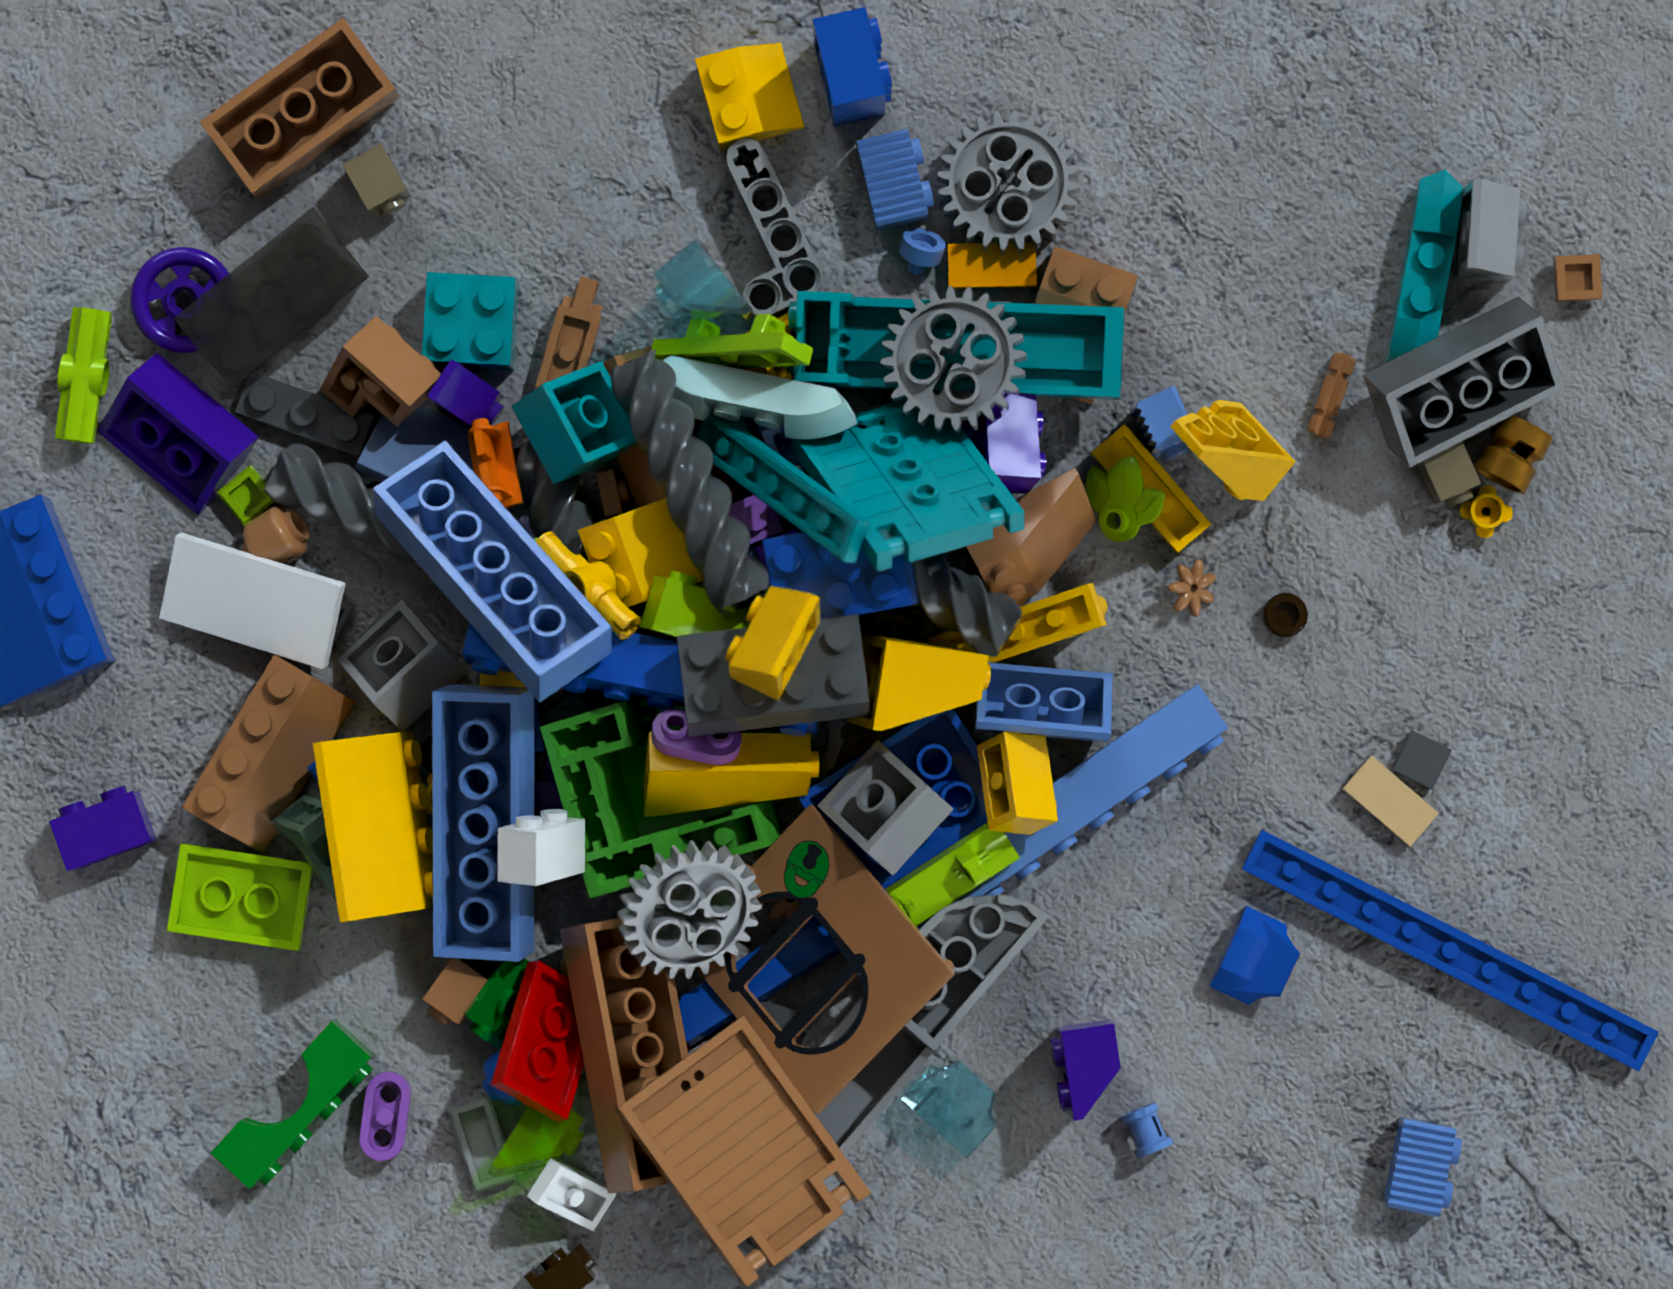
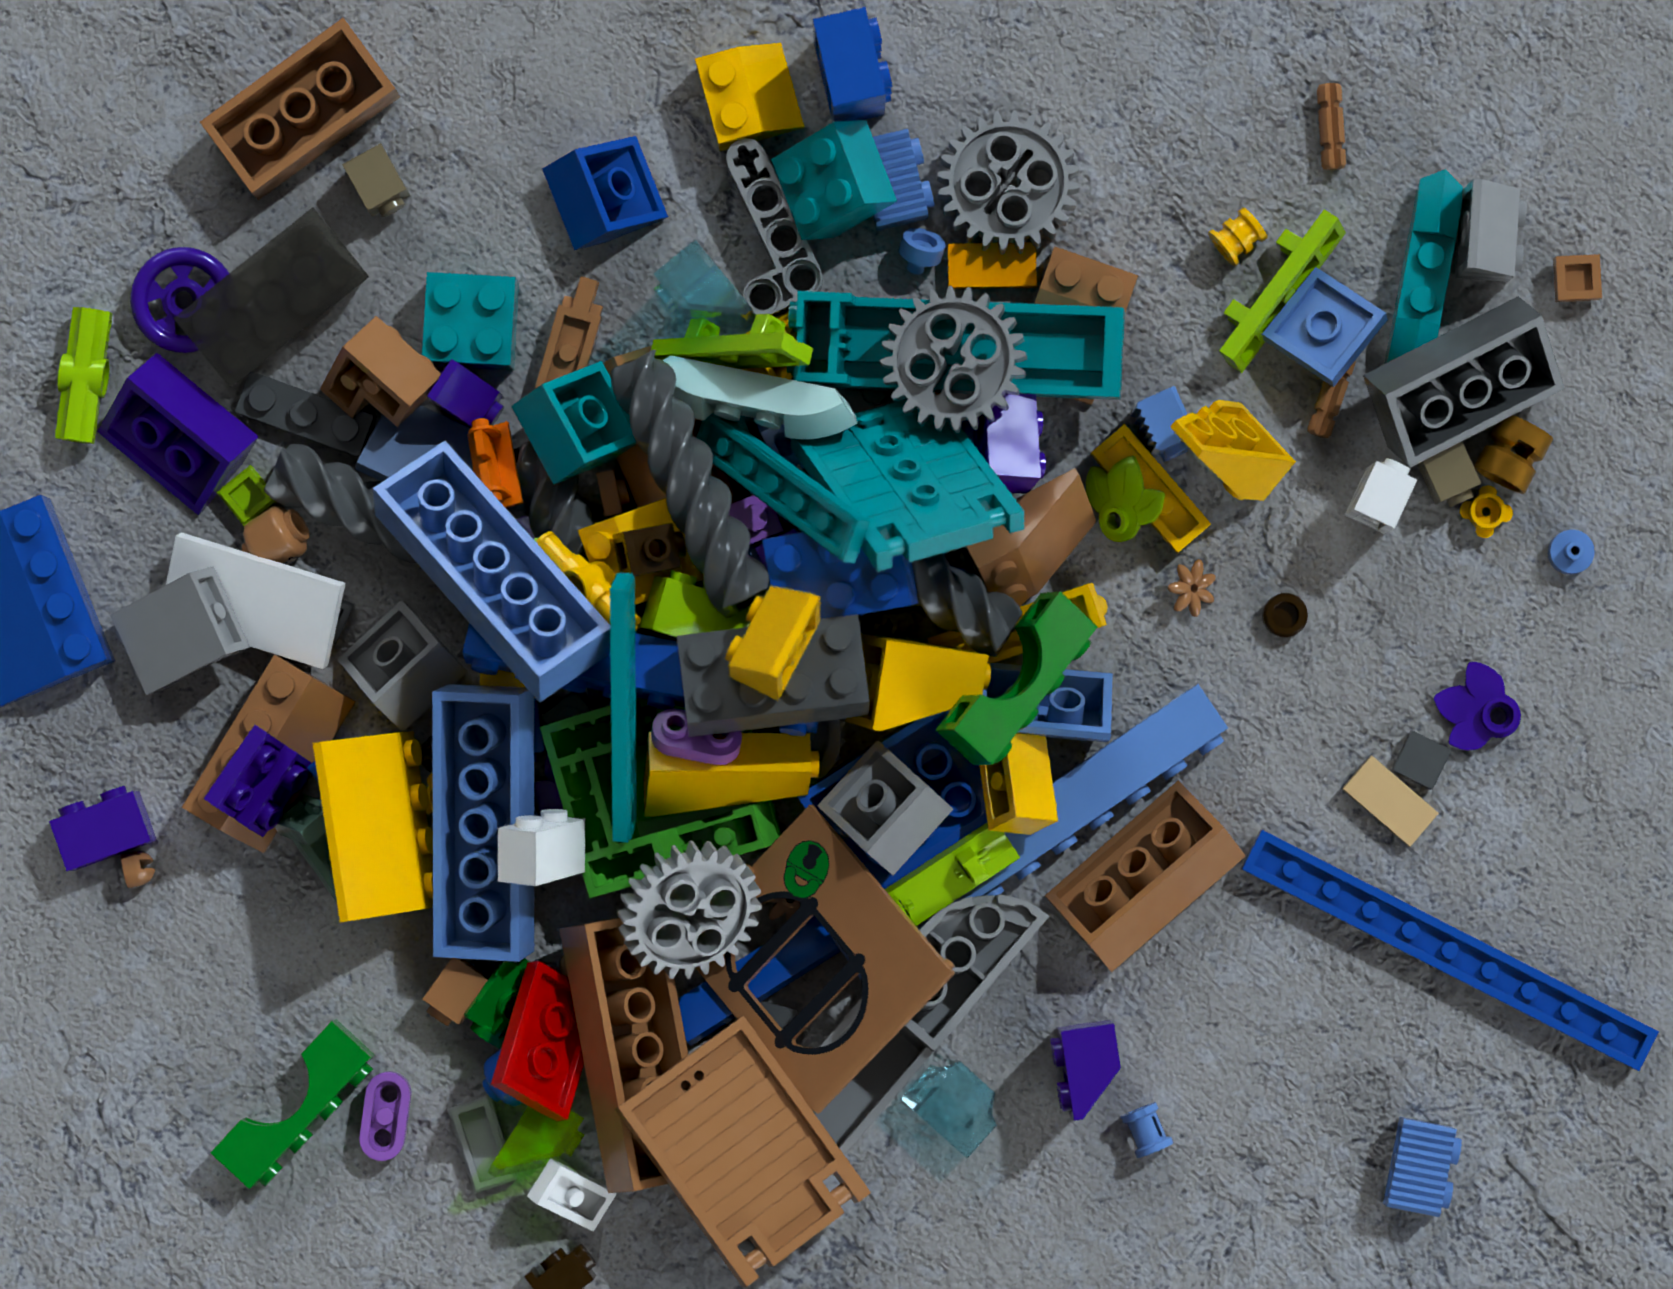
(134, 870): none -> medium nougat hinge
(179, 630): none -> light grey panel
(240, 897): lime plate -> none
(259, 781): none -> dark purple slope
(604, 192): none -> blue slope
(623, 706): none -> teal tile
(634, 552): none -> dark brown brick
(834, 180): none -> teal brick
(1051, 637): none -> green arch
(1145, 875): none -> medium nougat slope
(1237, 236): none -> yellow bush
(1255, 959): blue slope -> none
(1303, 257): none -> lime hinge
(1324, 326): none -> medium blue plate
(1331, 126): none -> medium nougat axle
(1381, 495): none -> white brick
(1471, 708): none -> dark purple plate
(1560, 552): none -> medium blue tile

